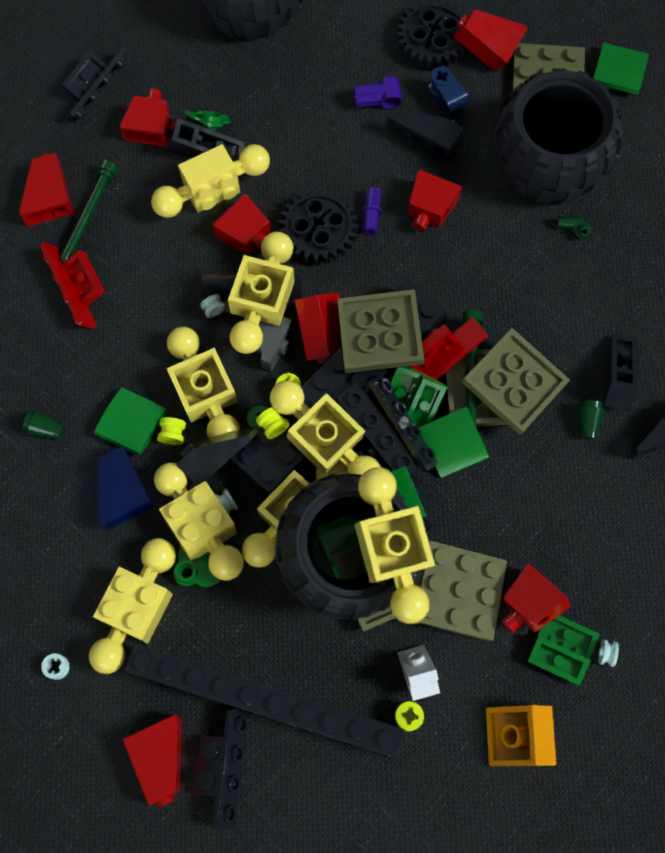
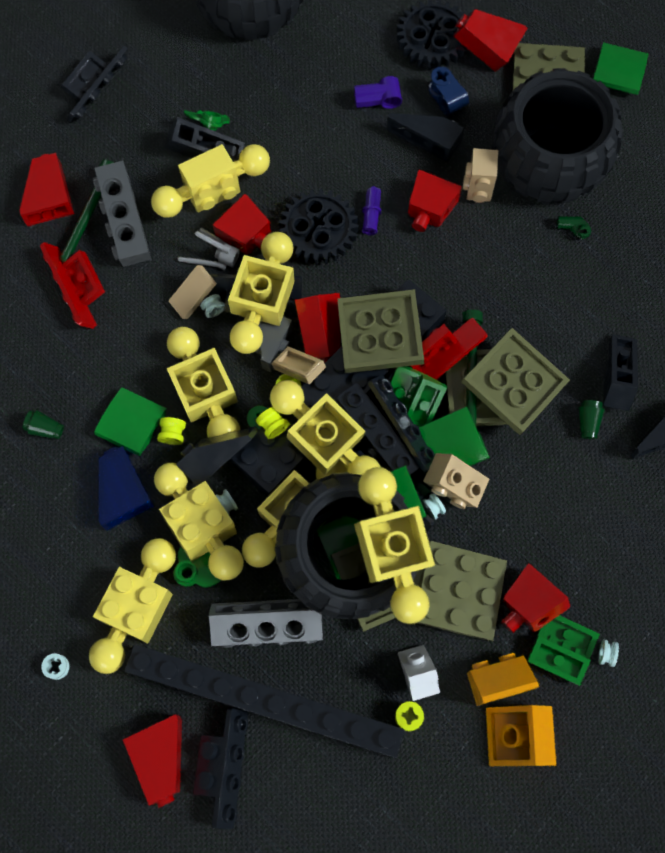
(116, 177): none -> dark grey brick
(147, 119): red torso -> none
(192, 292): none -> tan tile
(225, 253): none -> light grey plant
(252, 614): none -> dark grey brick
(298, 365): none -> tan tile
(433, 506): none -> light aqua bush
(456, 480): none -> tan brick
(481, 175): none -> tan brick
(501, 679): none -> light orange slope

